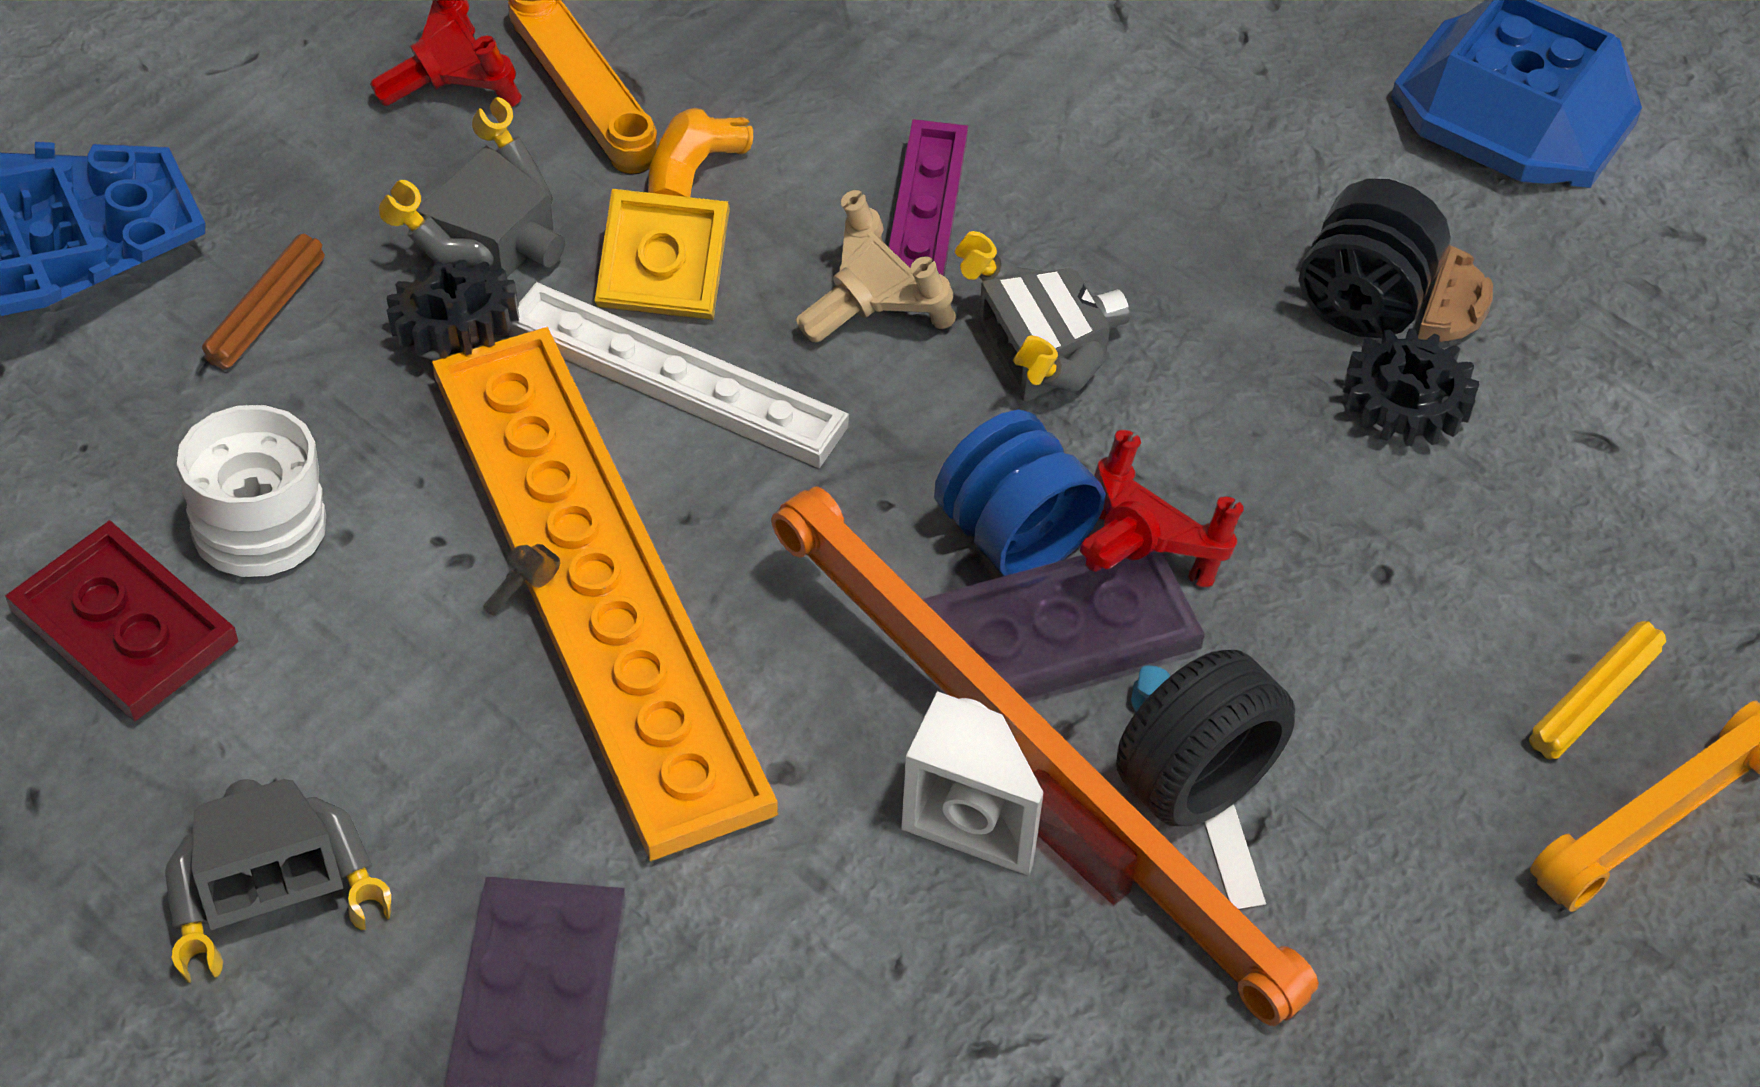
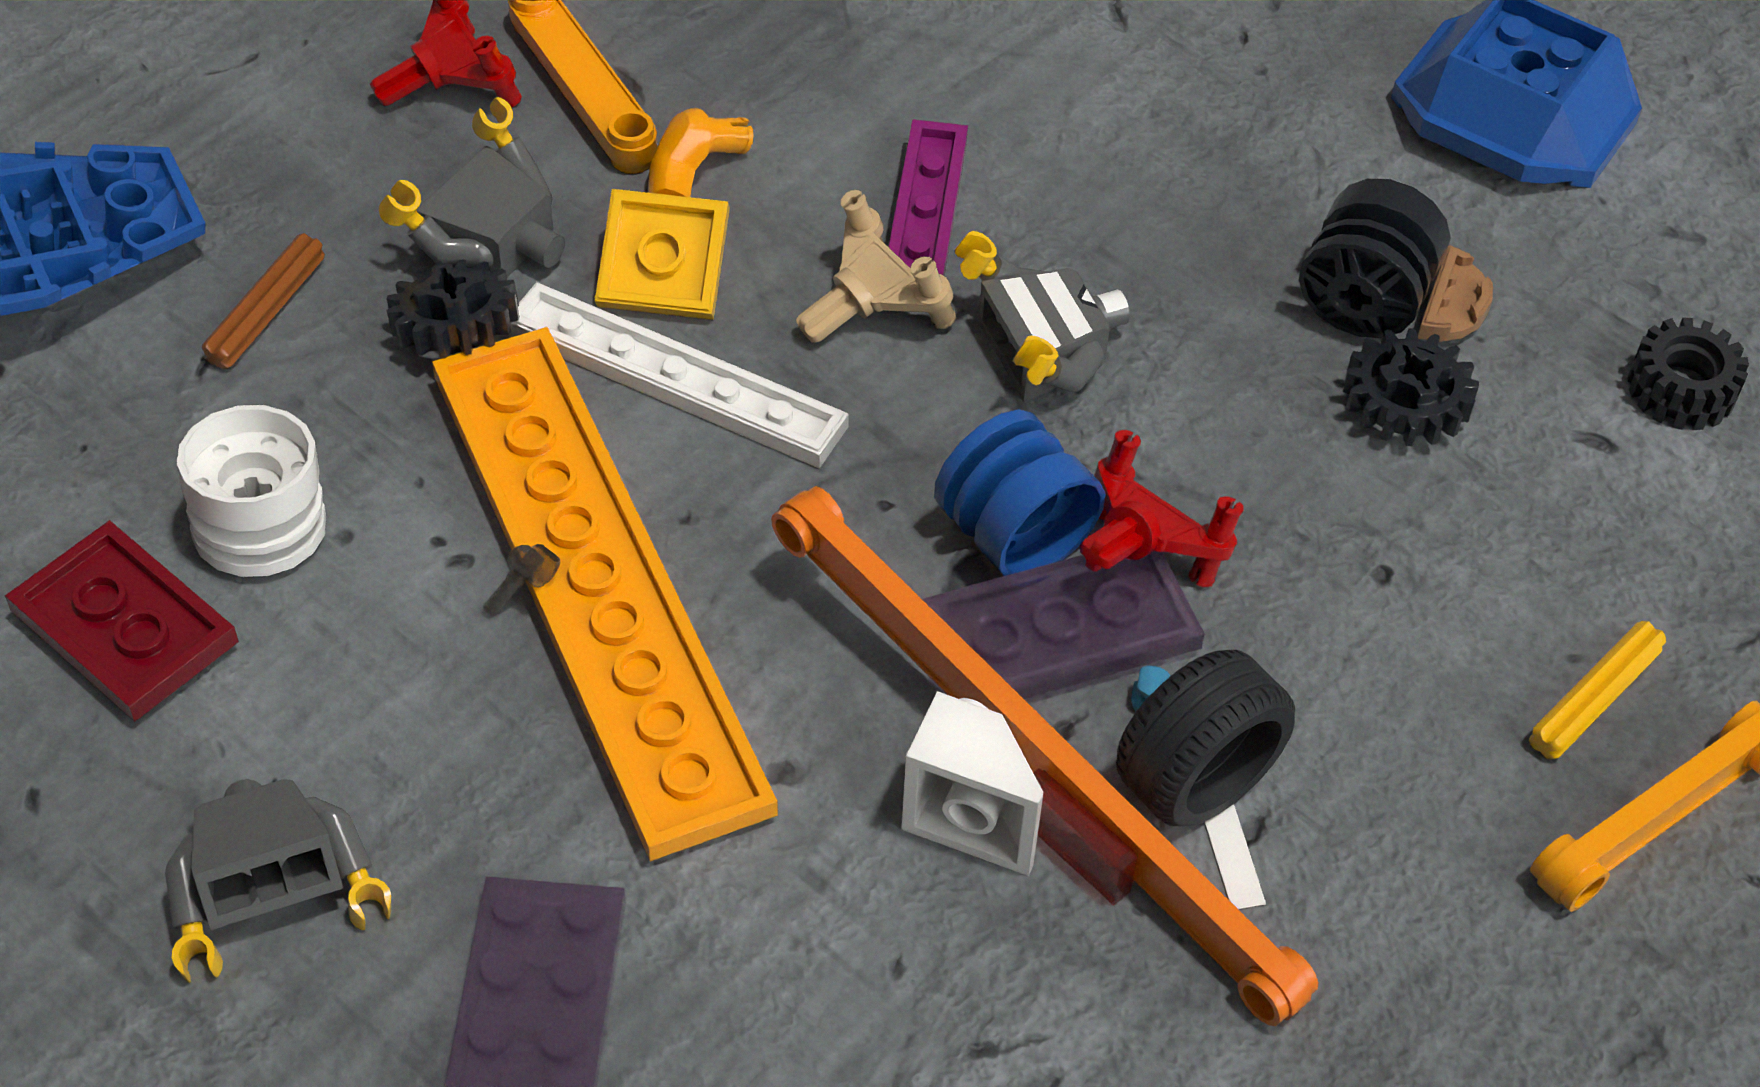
(1682, 397): none -> black tyre

